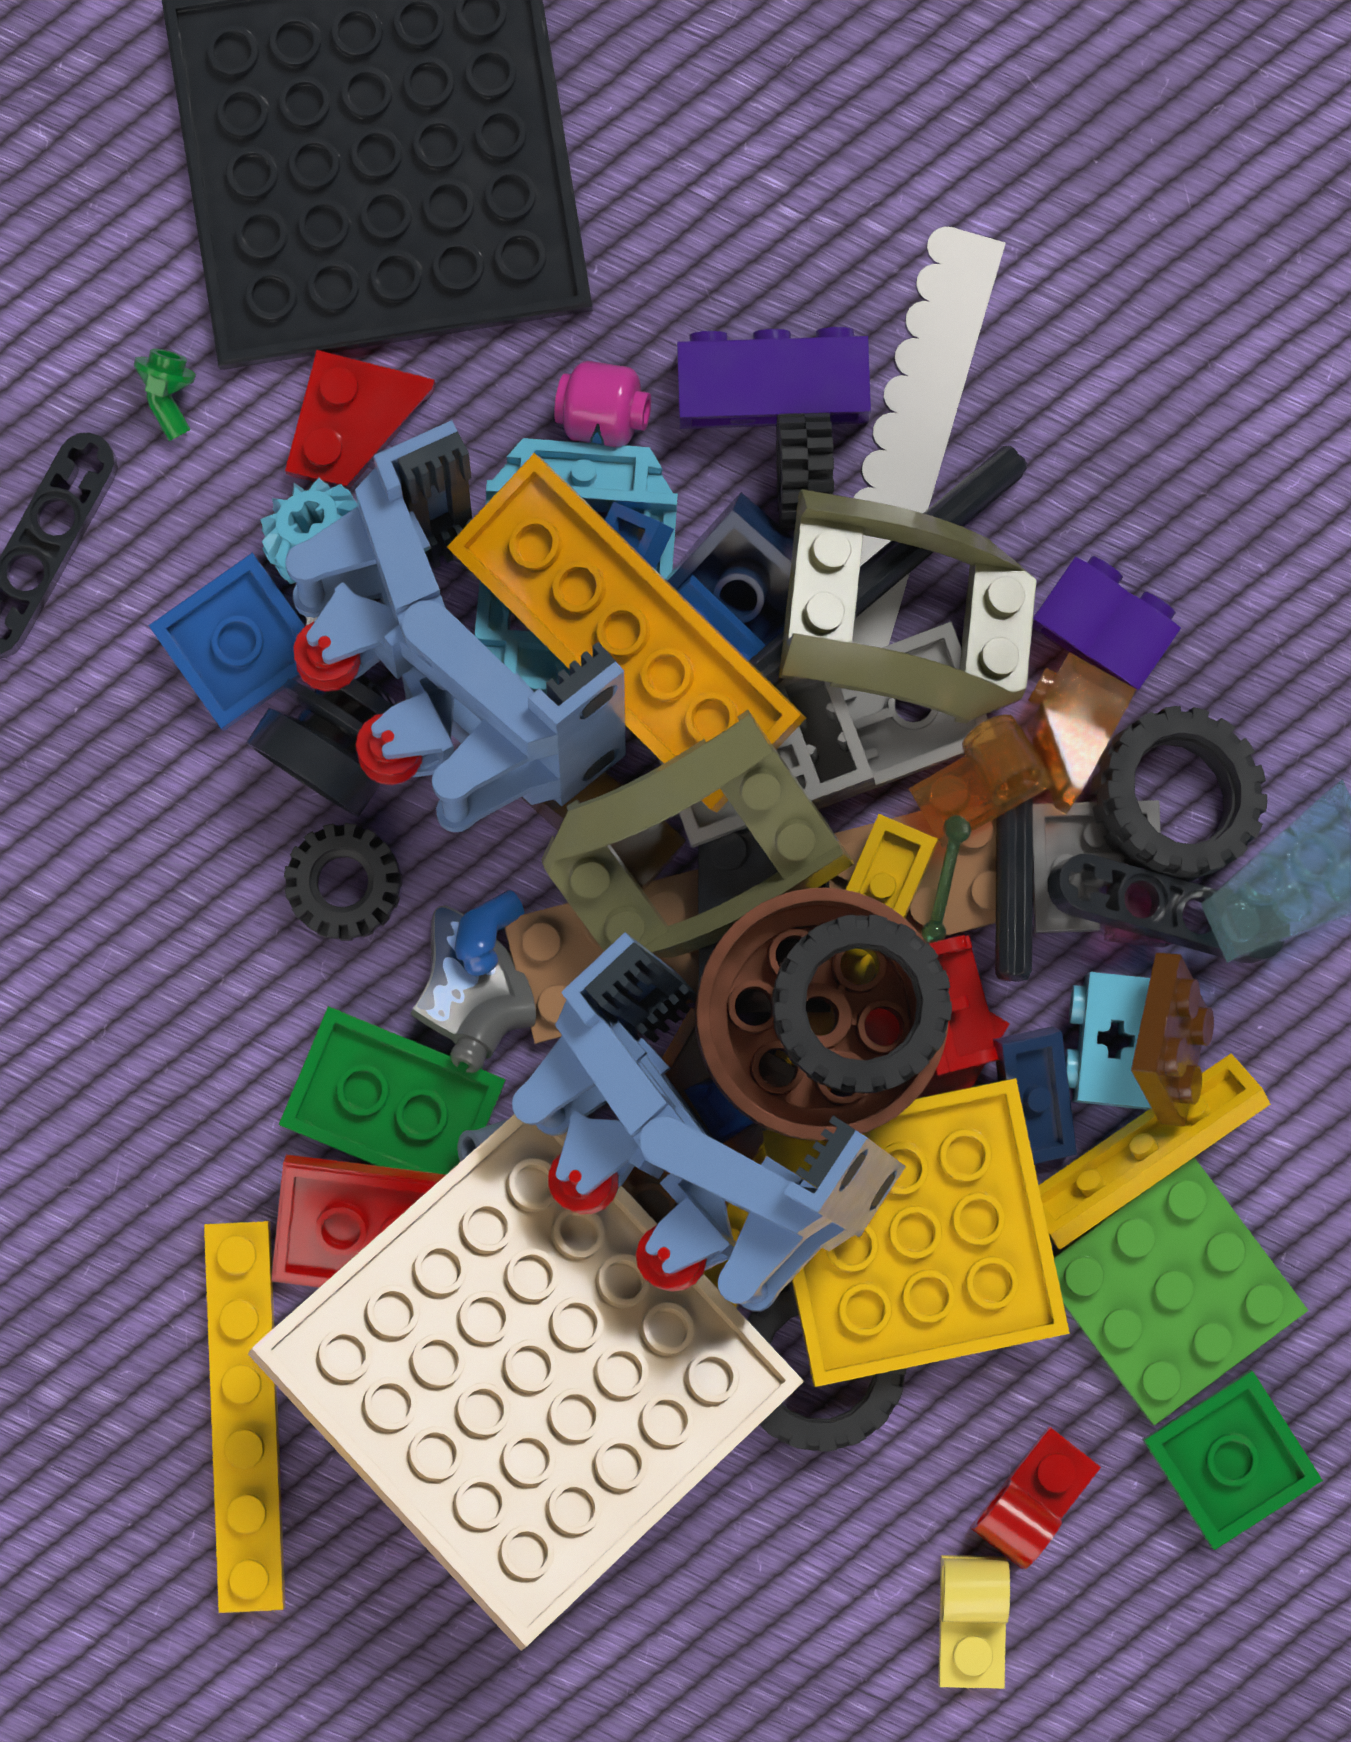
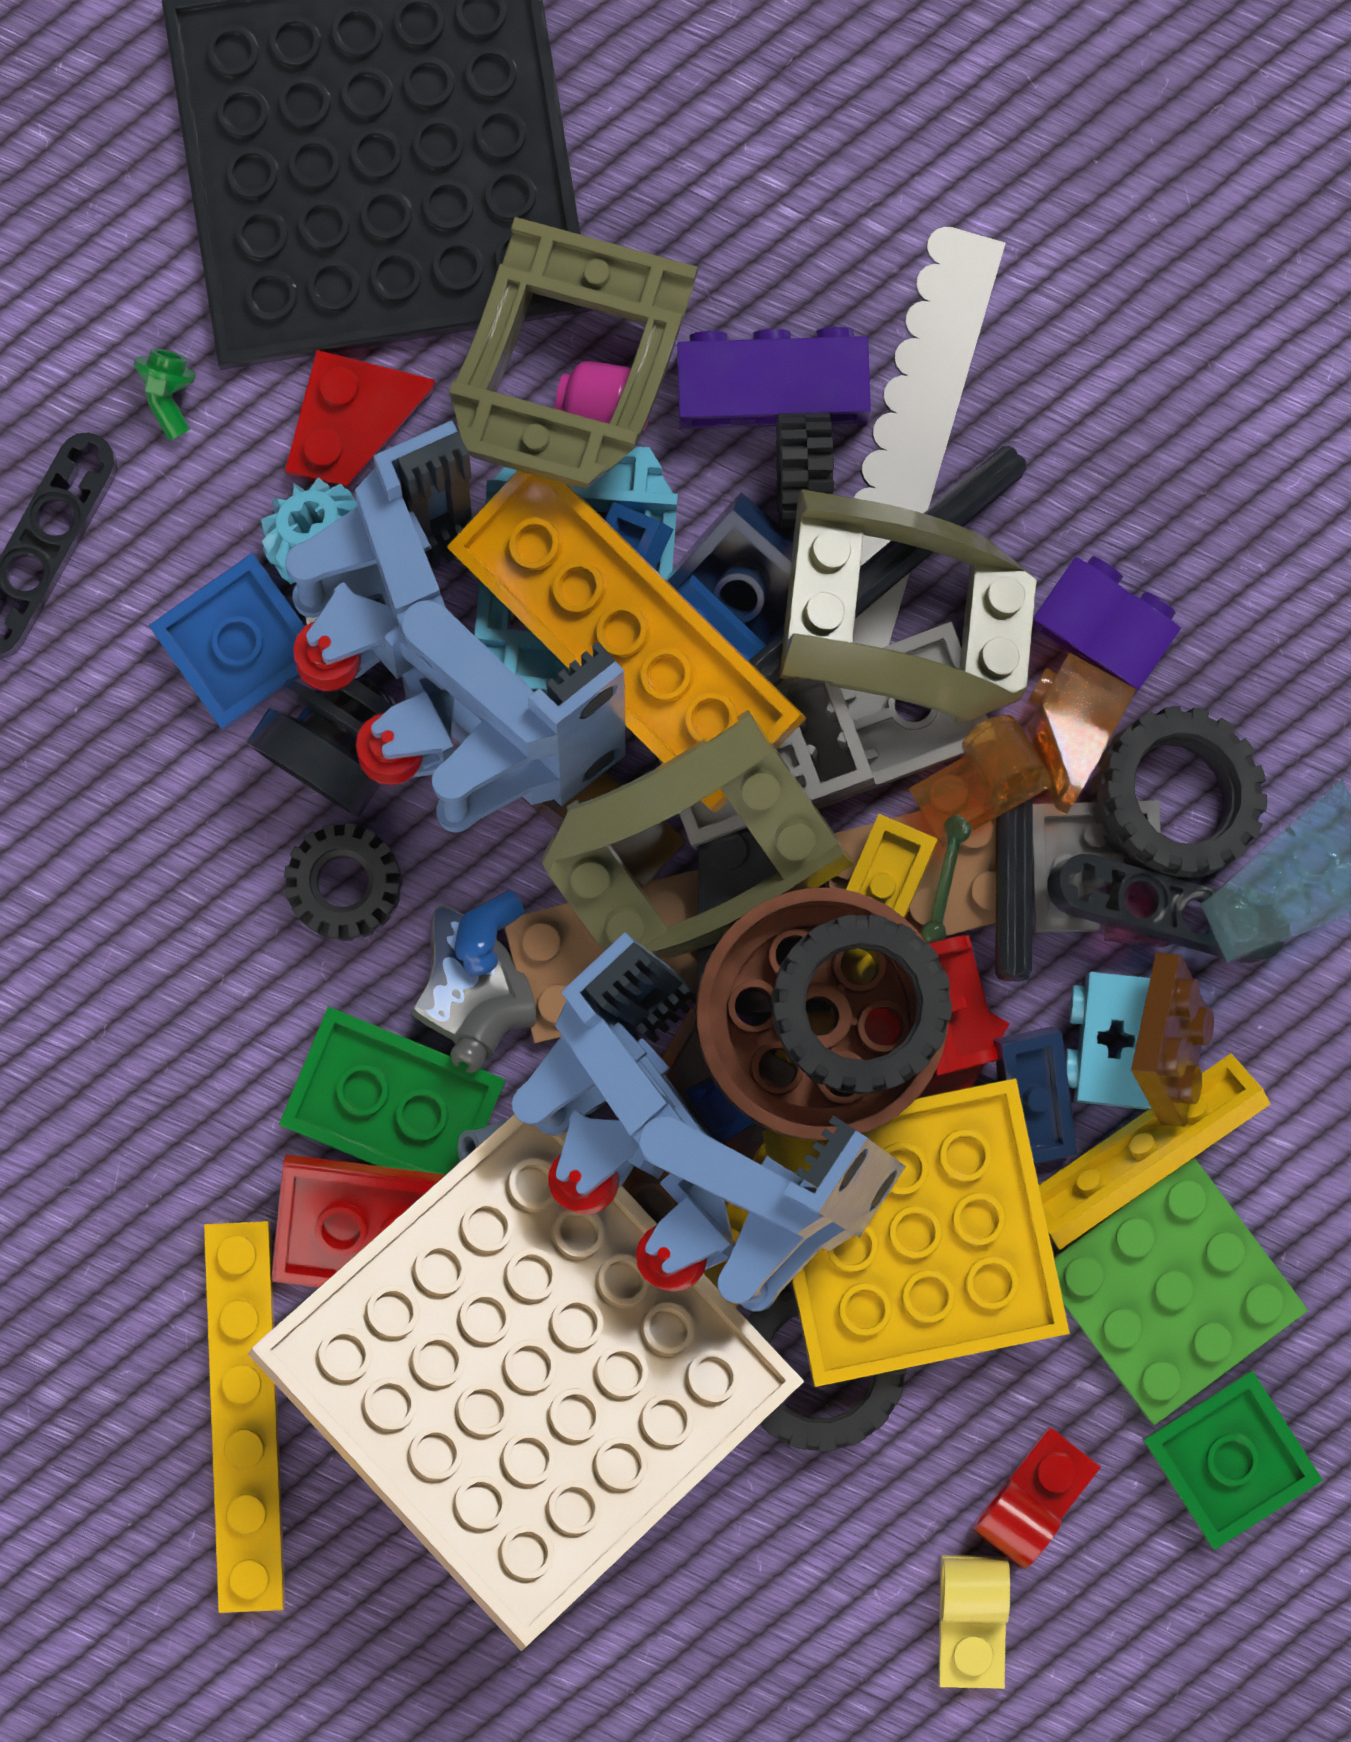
(587, 275): none -> olive wedge

